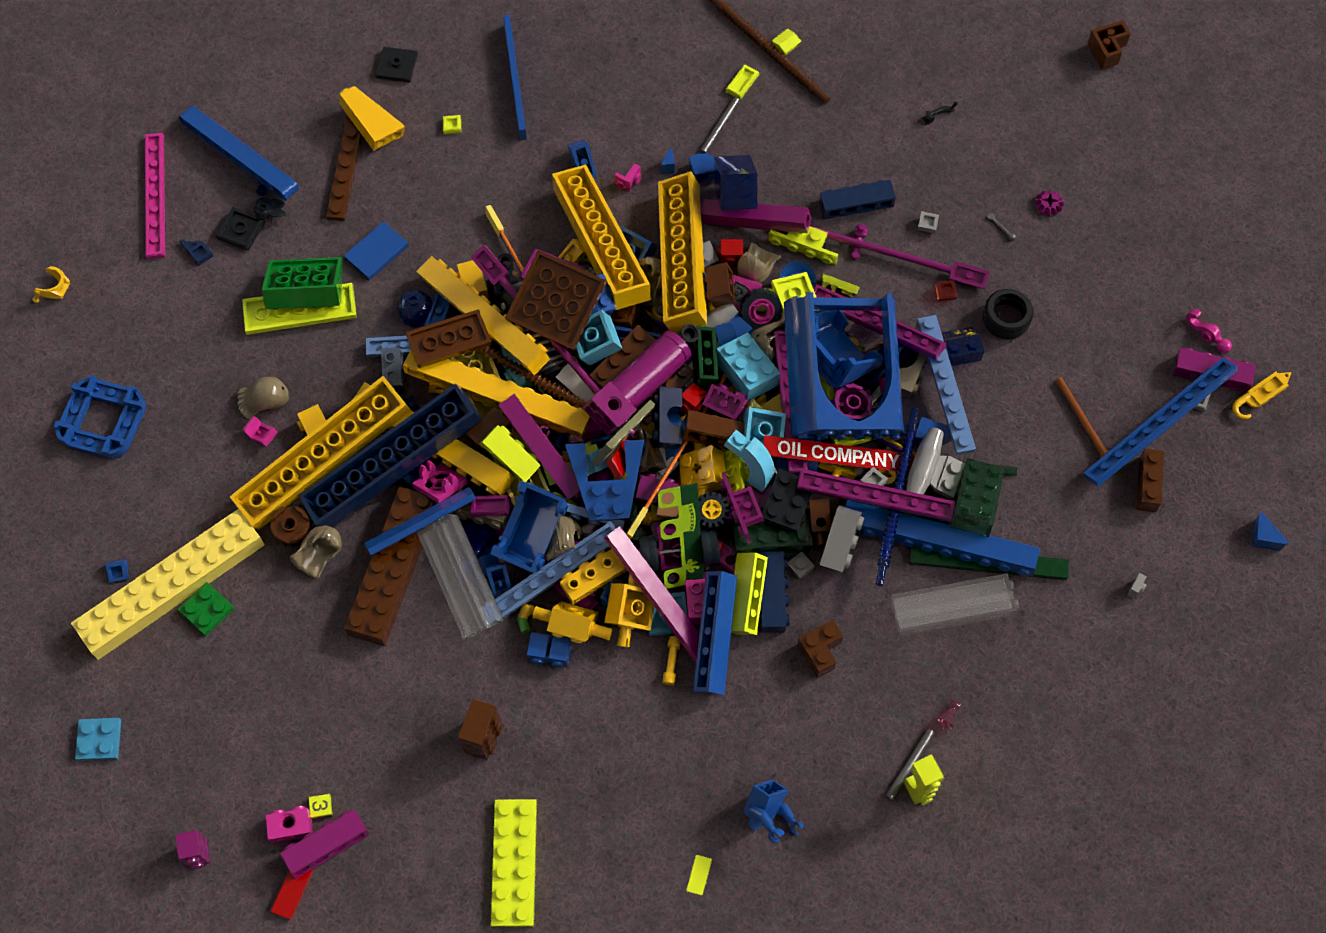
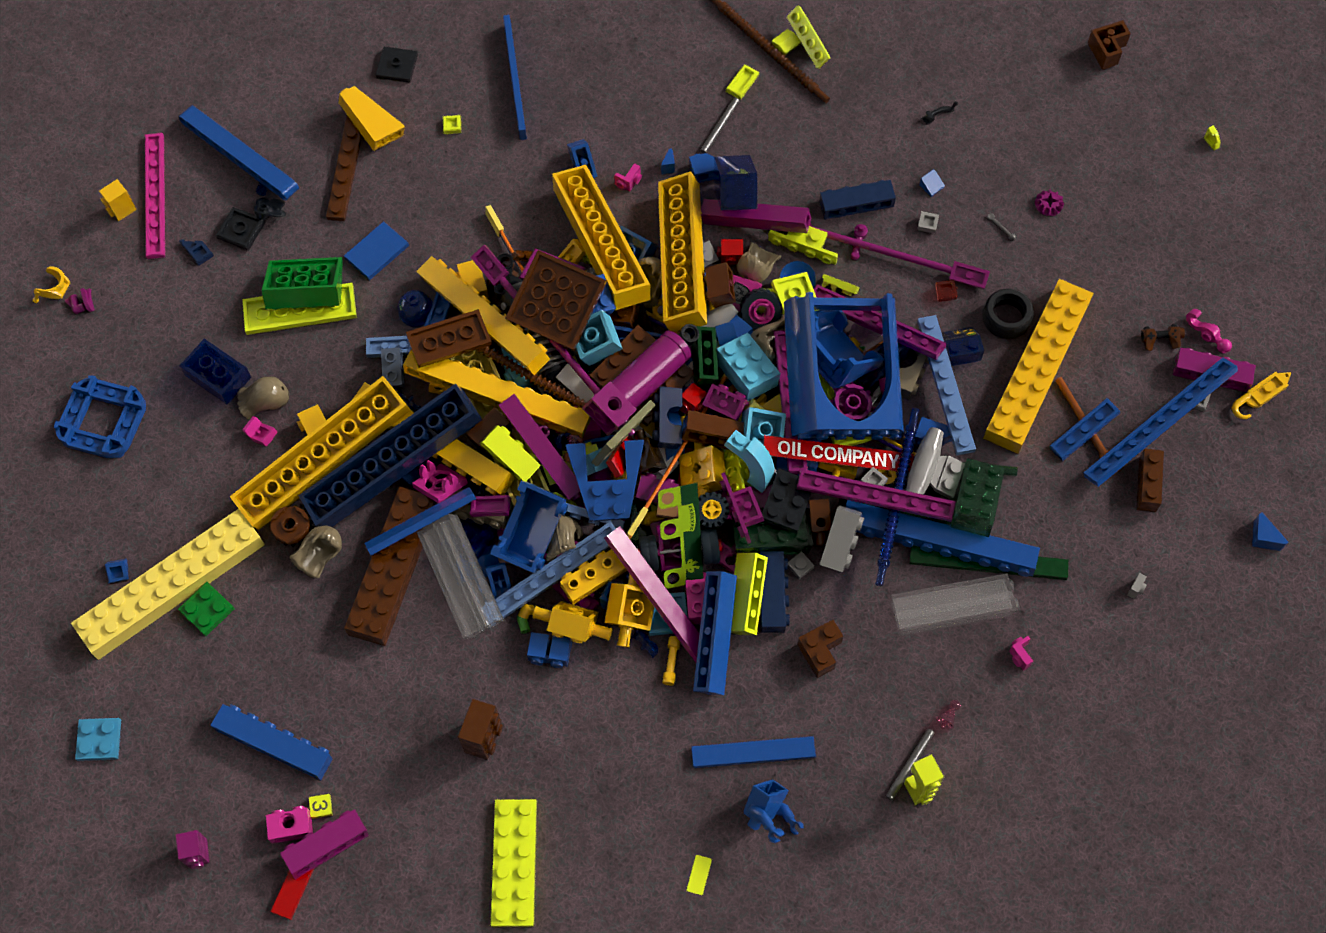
(87, 303): none -> magenta piece
(117, 200): none -> yellow brick
(215, 371): none -> clear blue brick
(271, 741): none -> blue brick
(521, 255): none -> reddish brown axle
(643, 638): none -> clear blue piece
(753, 752): none -> blue tile
(808, 37): none -> neon yellow bracket
(931, 183): none -> slope
(1020, 656): none -> dark pink bracket
(1038, 366): none -> yellow brick
(1084, 429): none -> blue tile
(1174, 334): none -> reddish brown piece
(1212, 138): none -> neon yellow tile

